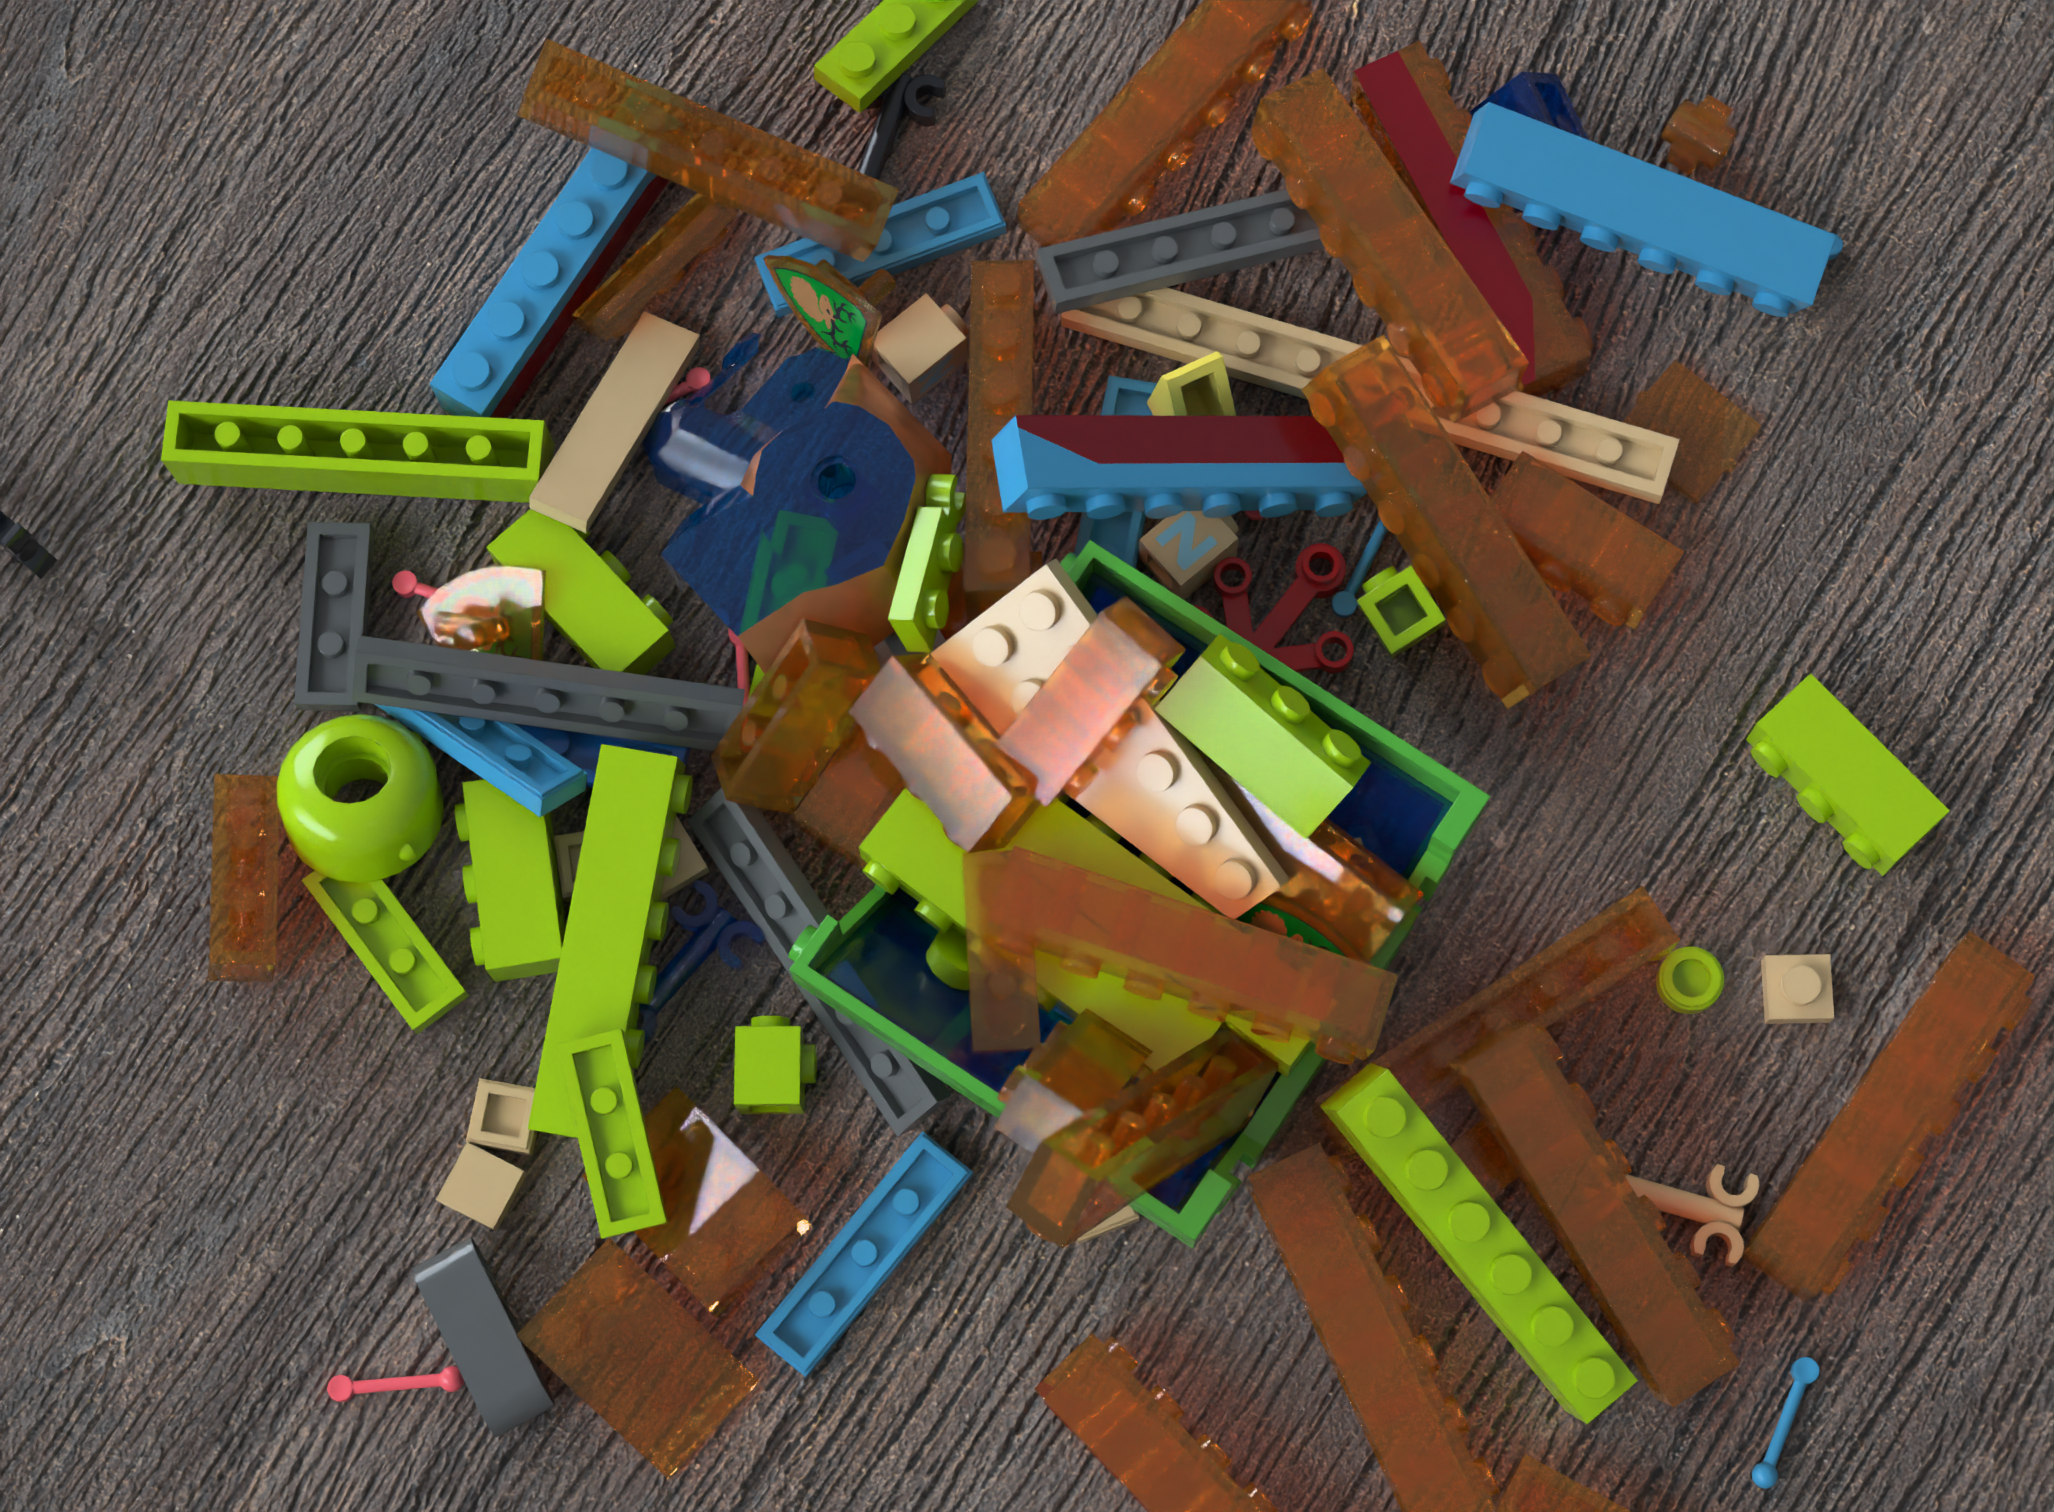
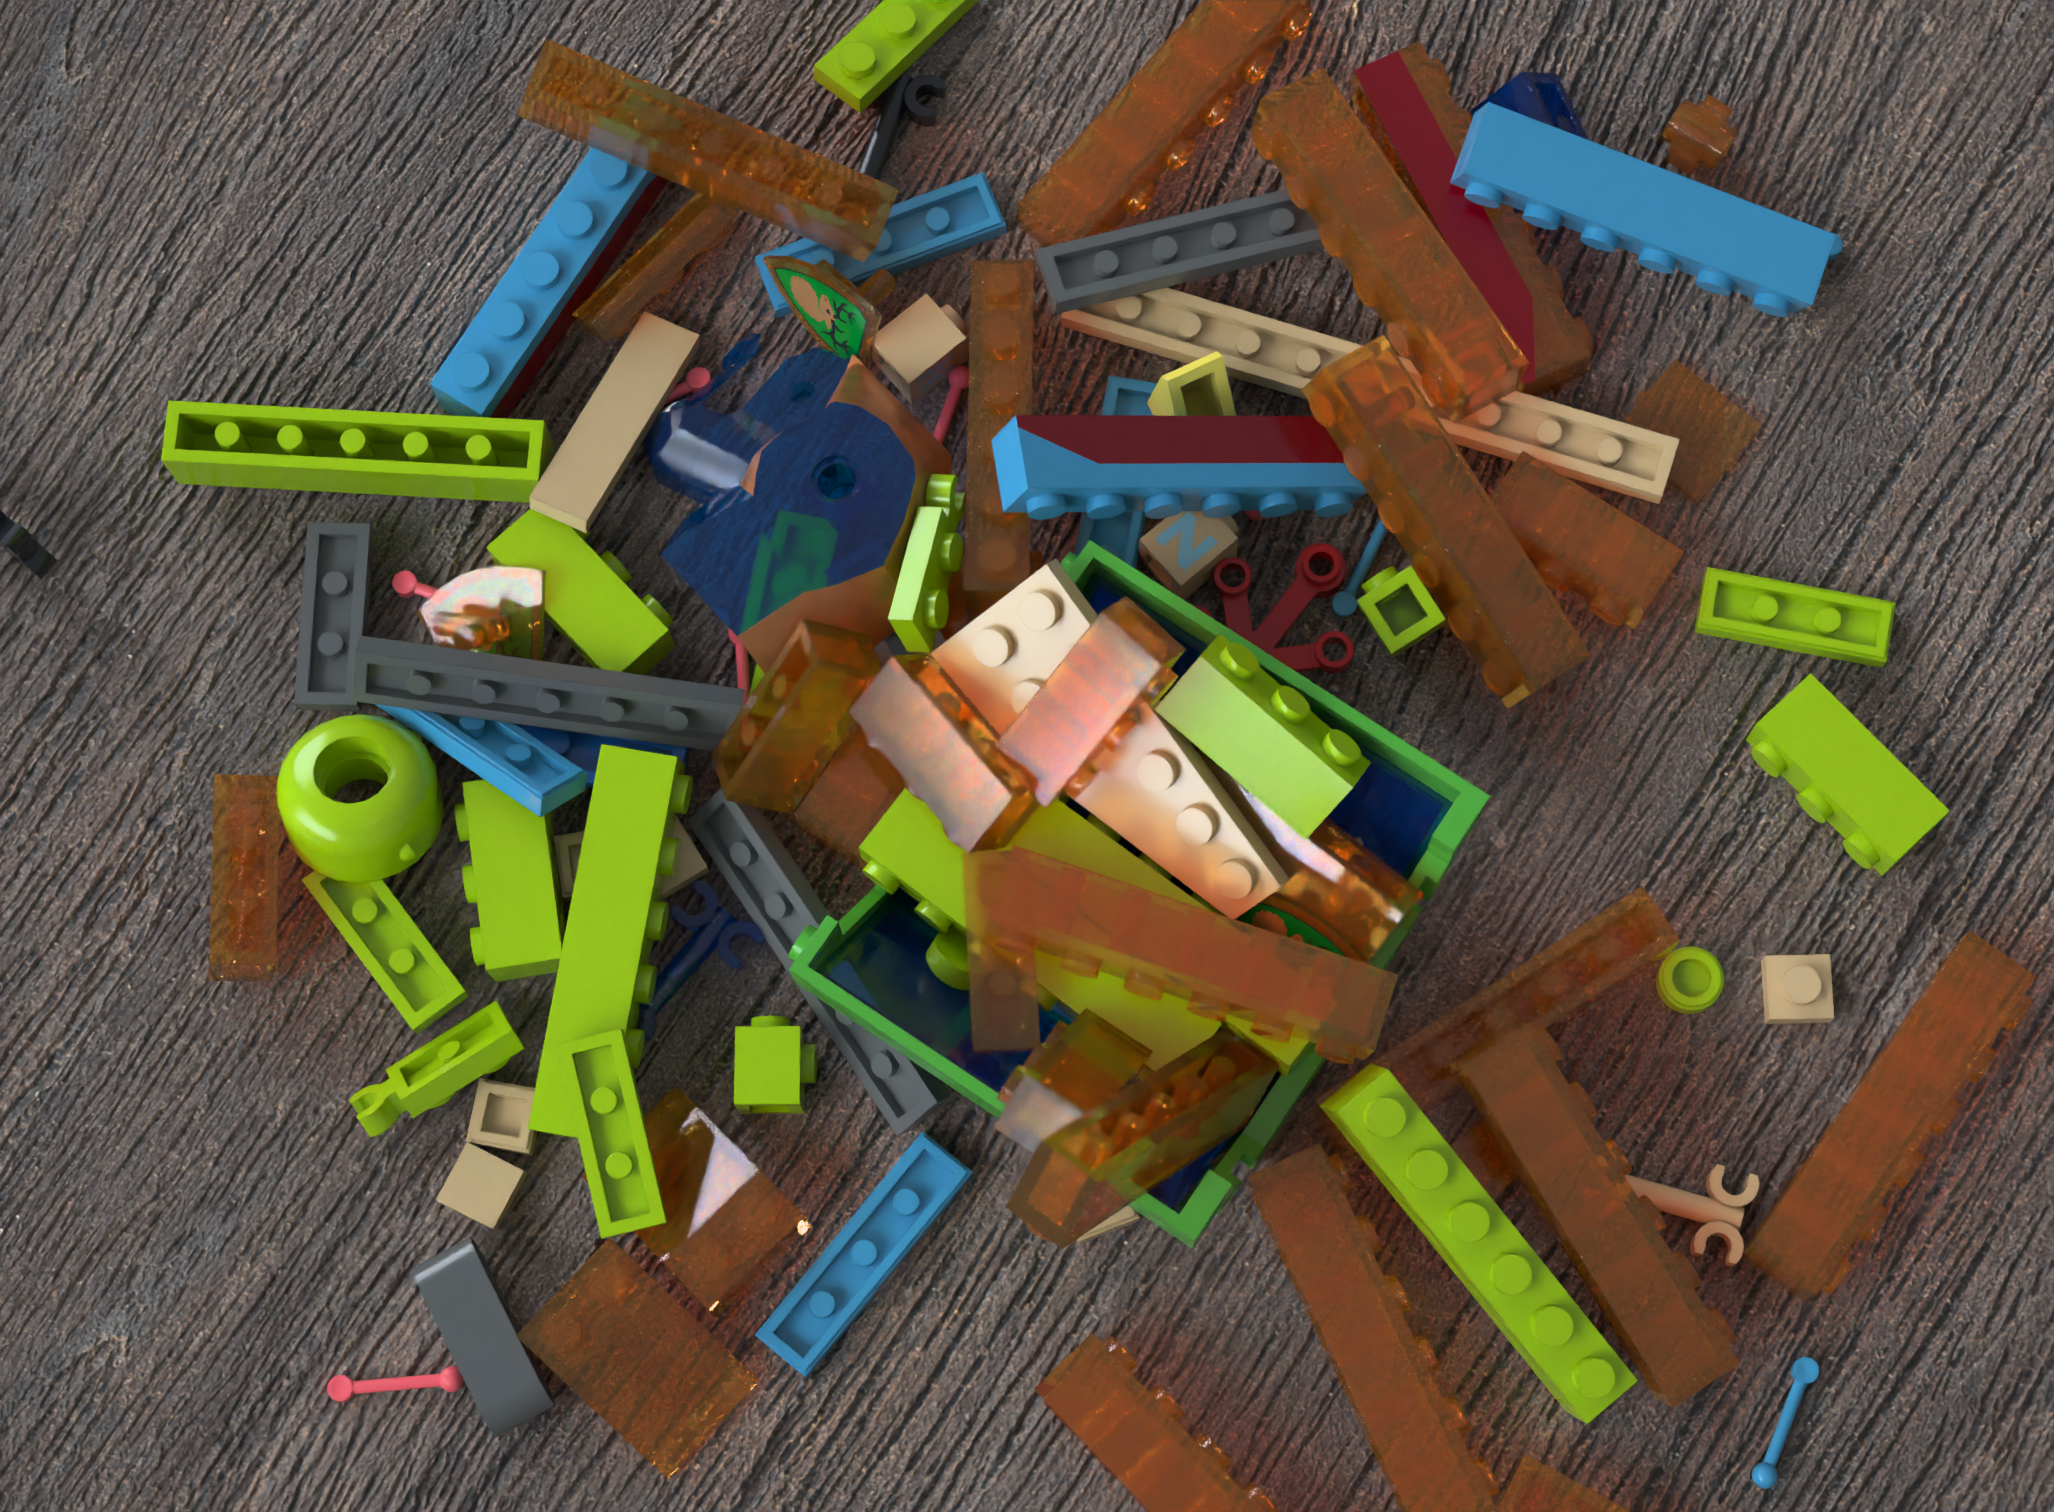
(439, 1069): none -> lime plate
(959, 380): none -> coral hinge
(1795, 617): none -> lime tile

